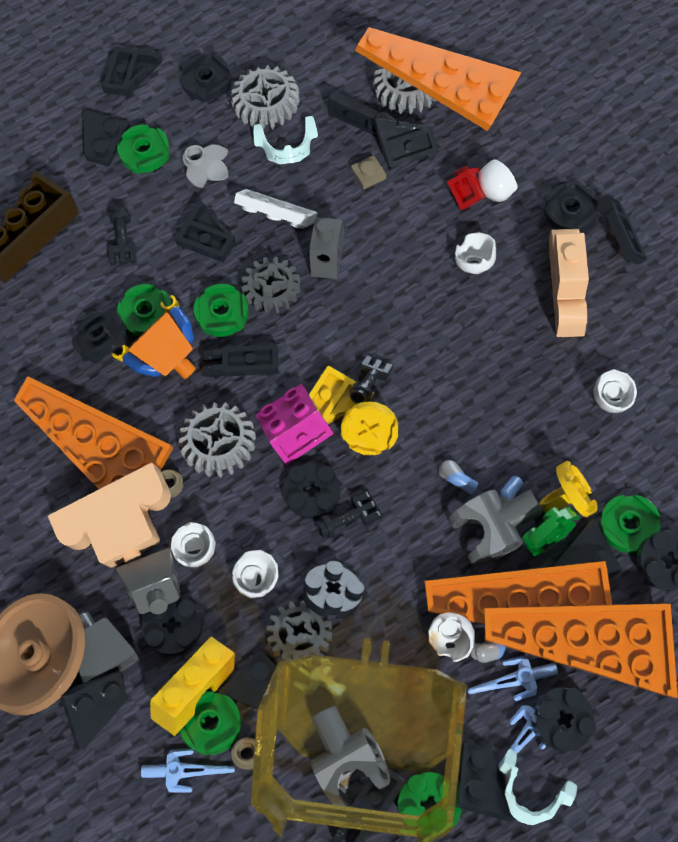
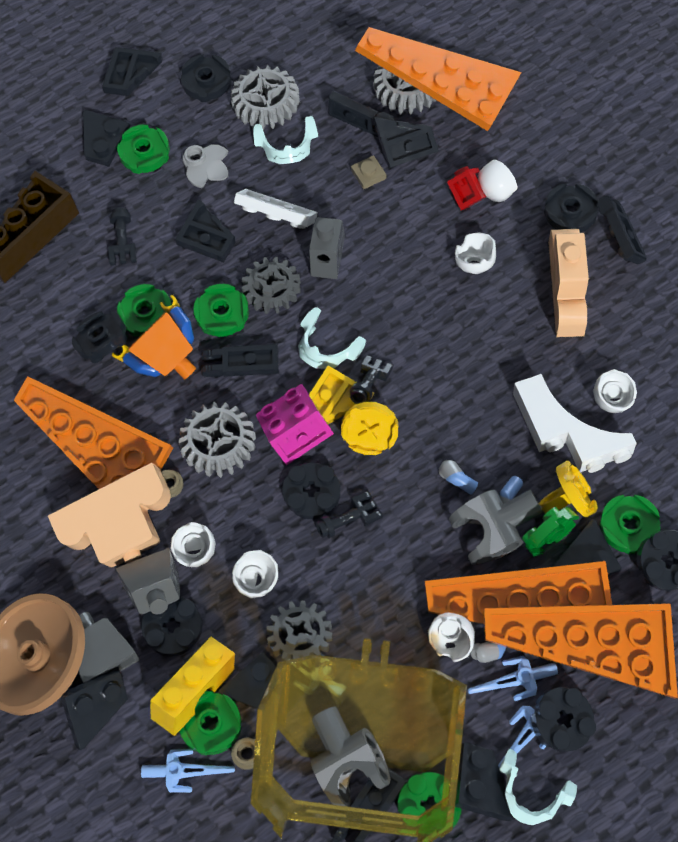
(311, 354): none -> light aqua helmet
(336, 577): plate -> none
(554, 426): none -> white arch

